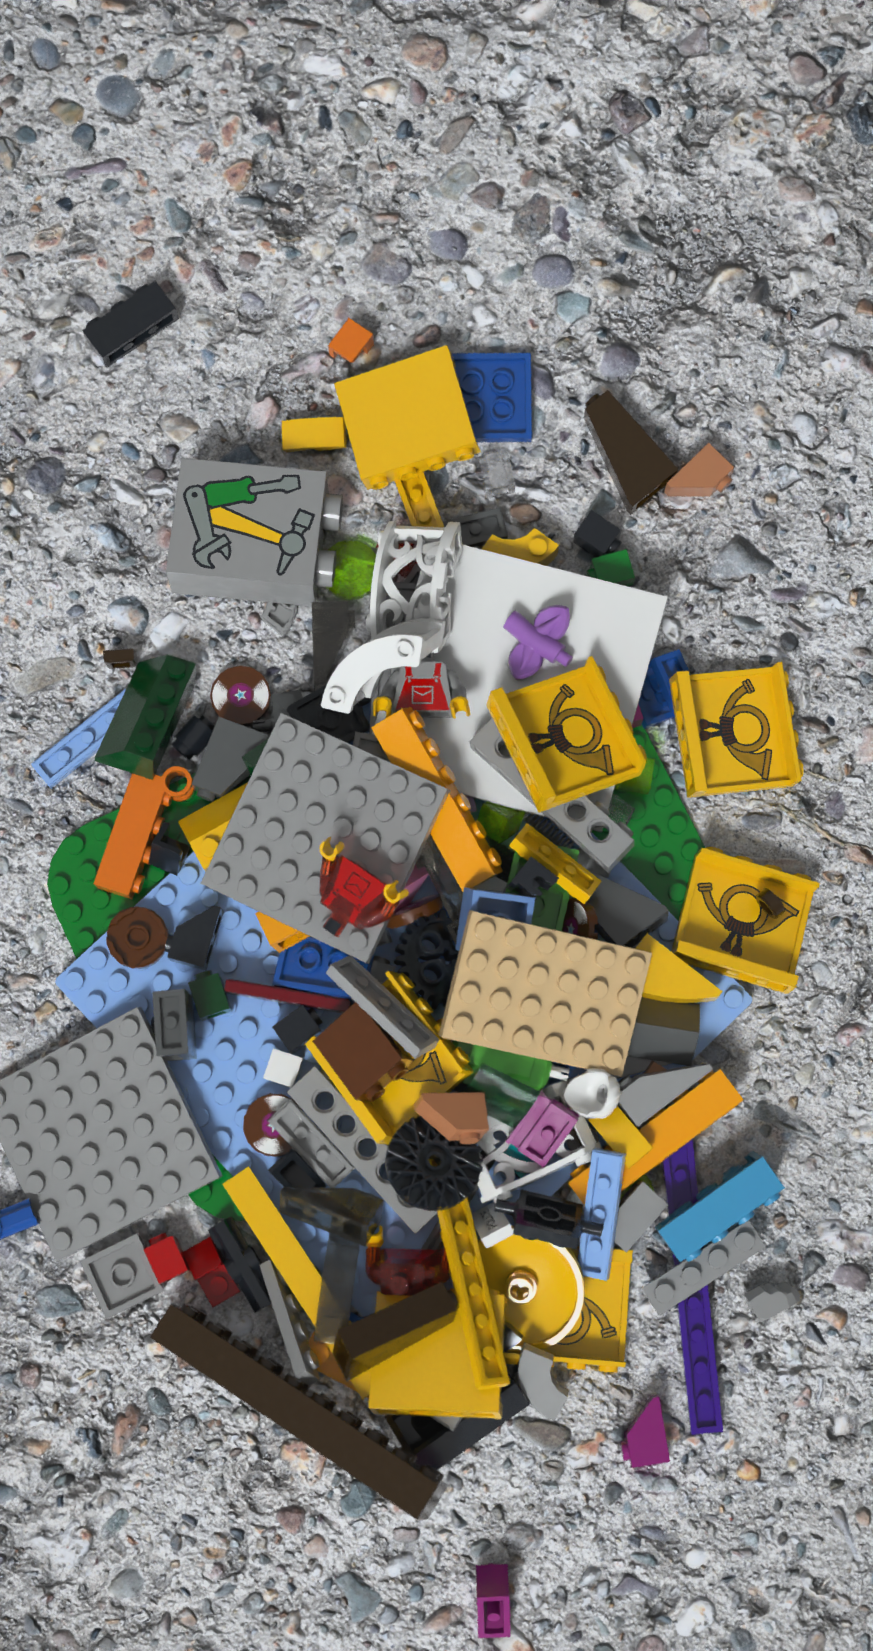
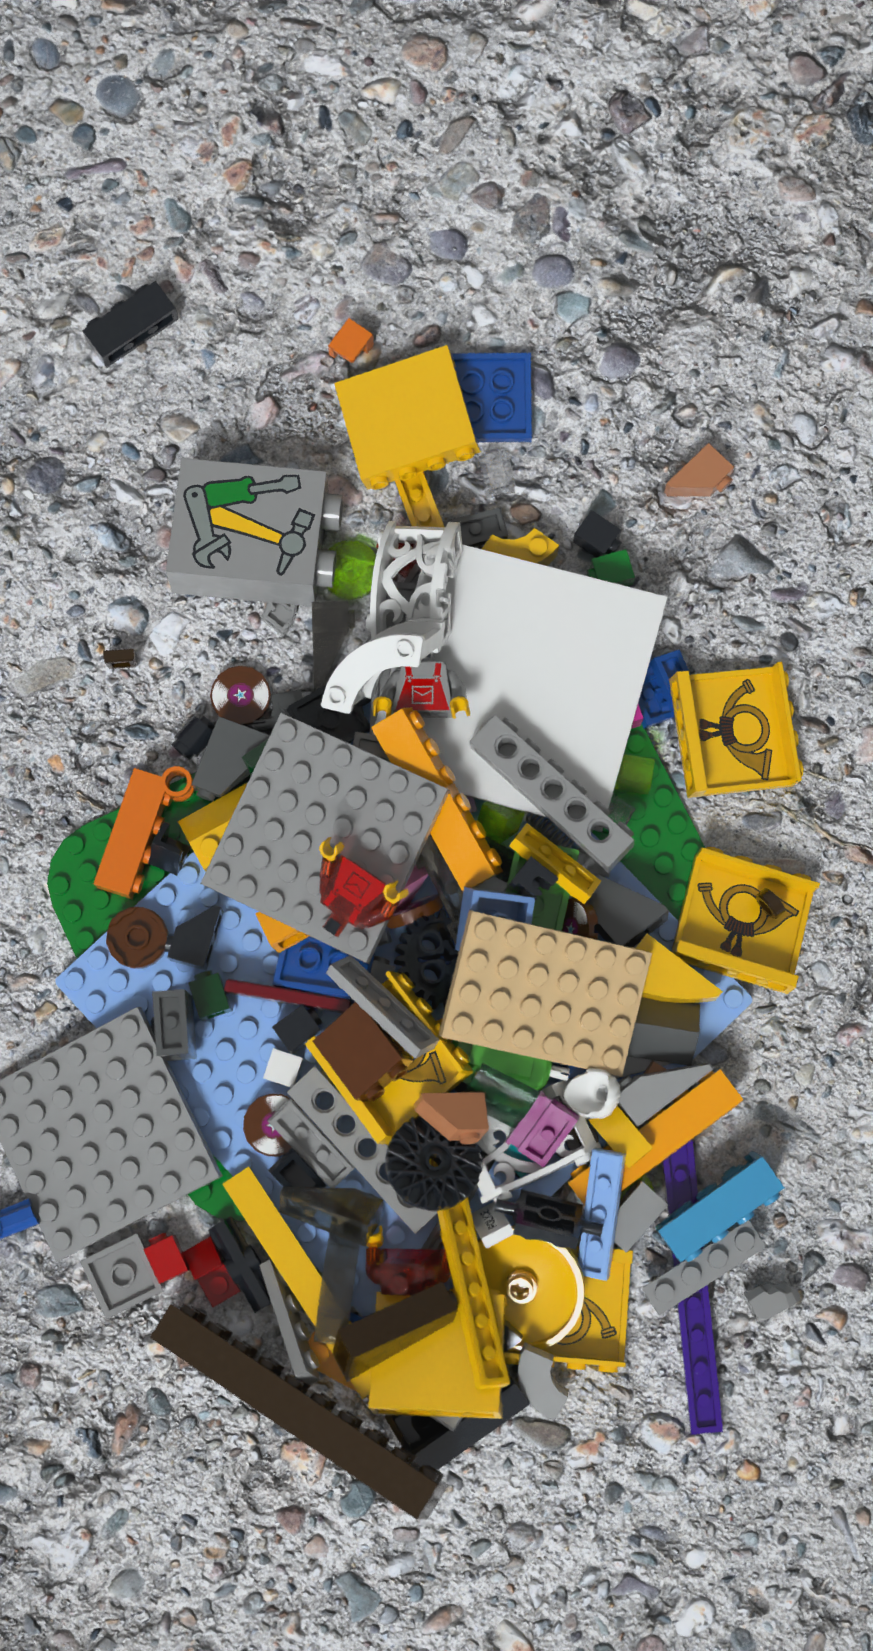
(76, 746): light blue tile -> none
(148, 715): dark green slope -> none
(313, 433): yellow slope -> none
(493, 1600): magenta slope -> none
(538, 640): medium lavender plant -> none
(567, 736): yellow panel -> none
(628, 451): dark brown slope -> none
(646, 1436): magenta slope -> none

